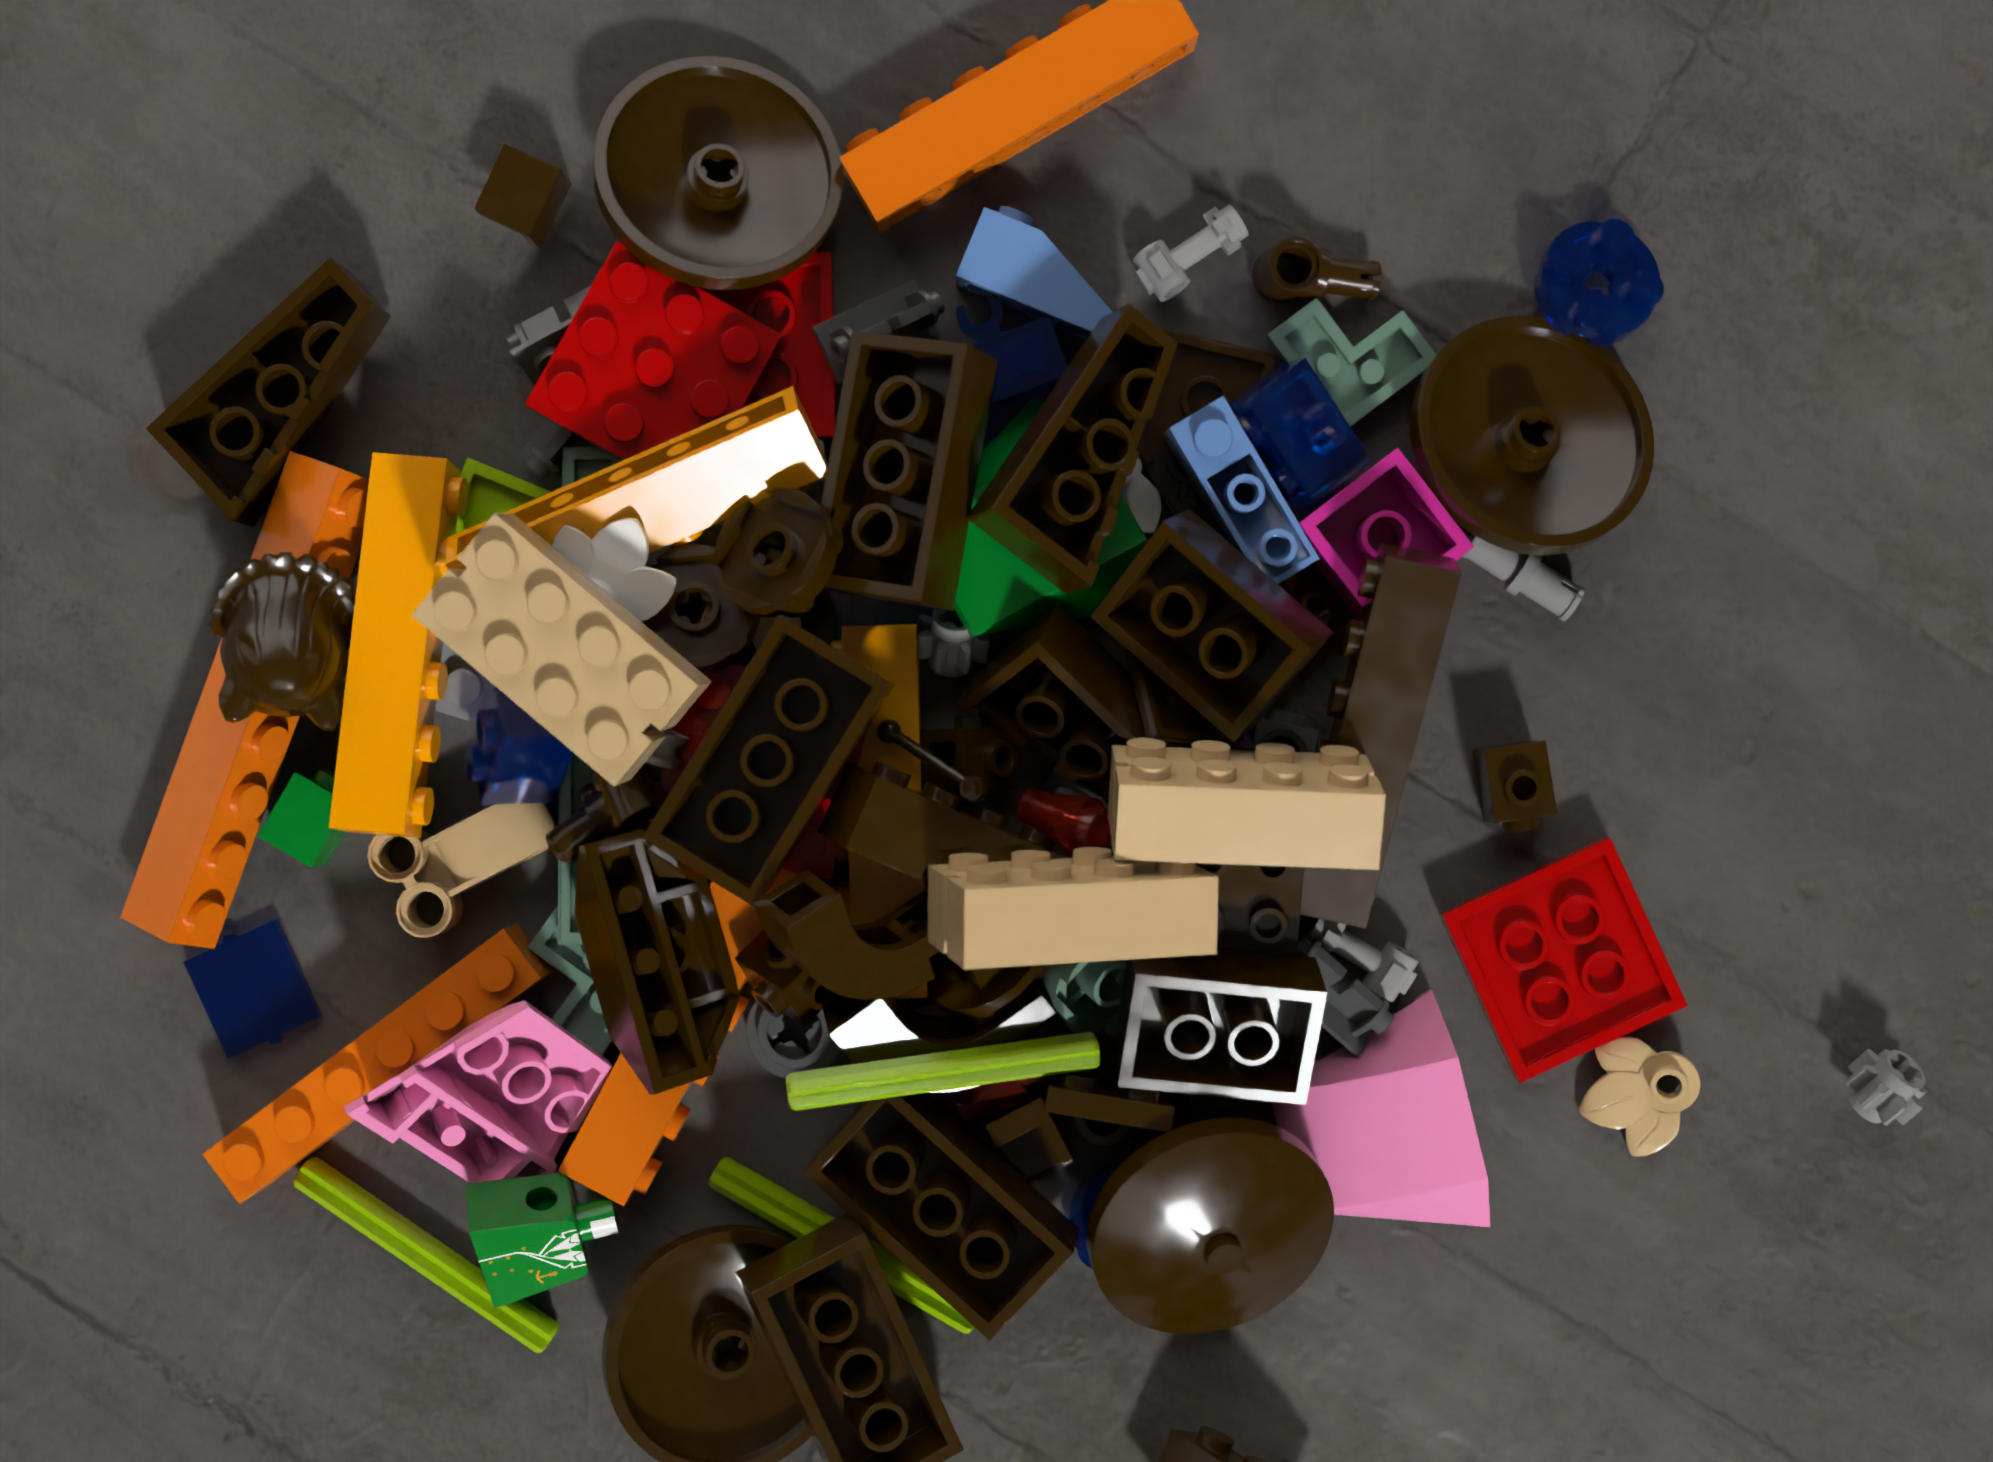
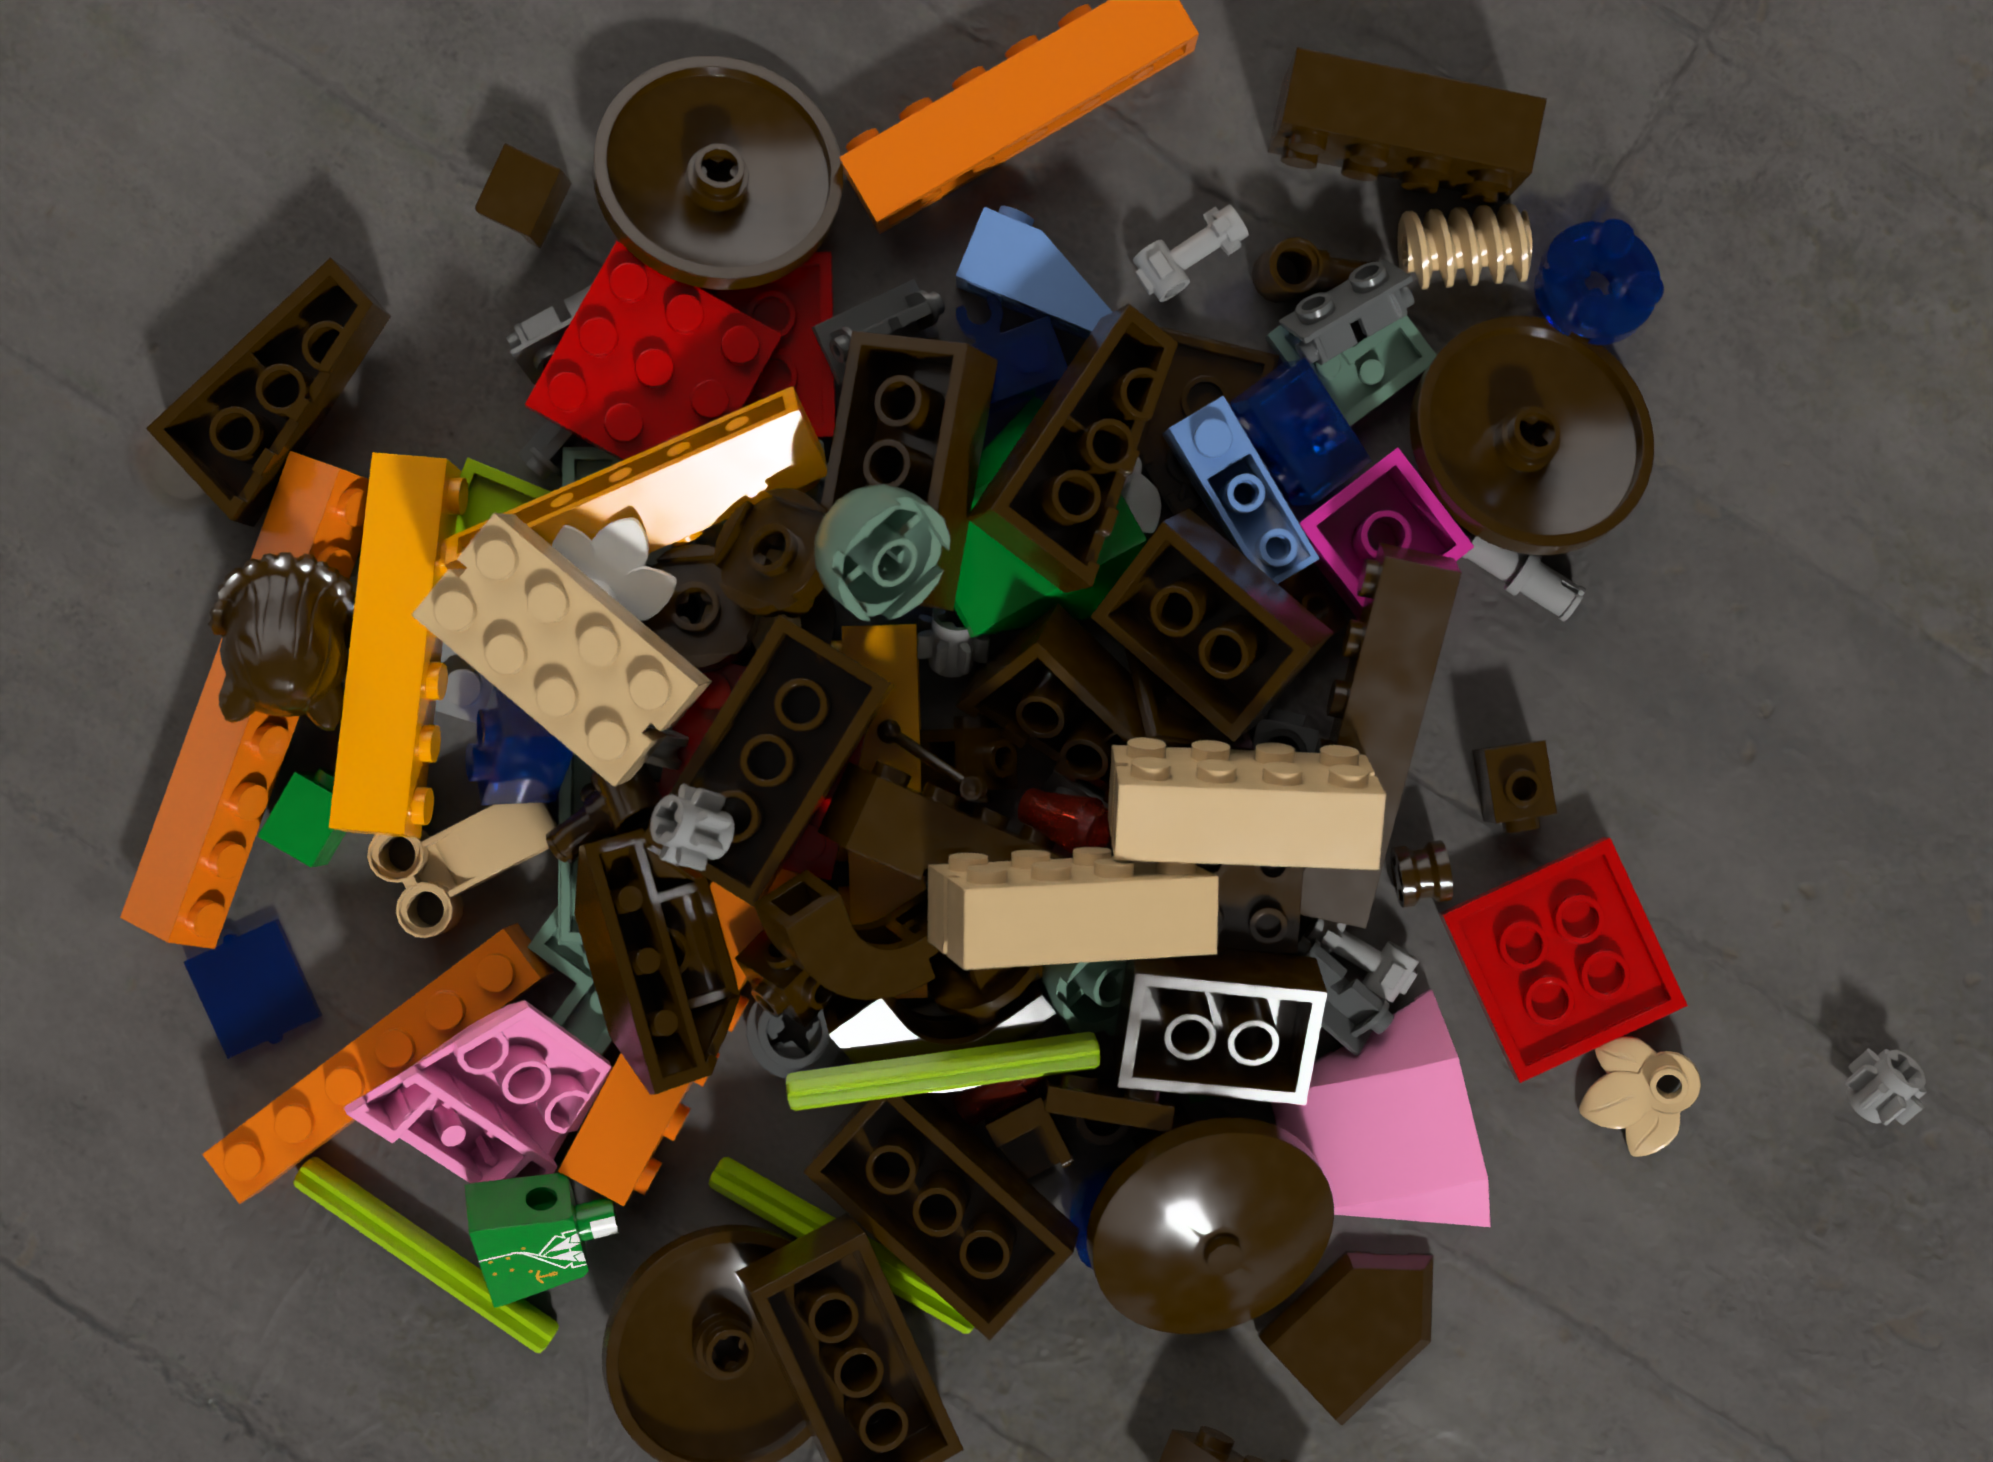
(692, 827): none -> light grey gear
(880, 551): none -> sand green cylinder
(1355, 1327): none -> dark brown tile
(1372, 295): none -> dark grey hinge
(1405, 127): none -> dark brown brick
(1421, 873): none -> dark brown wheel
(1465, 244): none -> tan piece

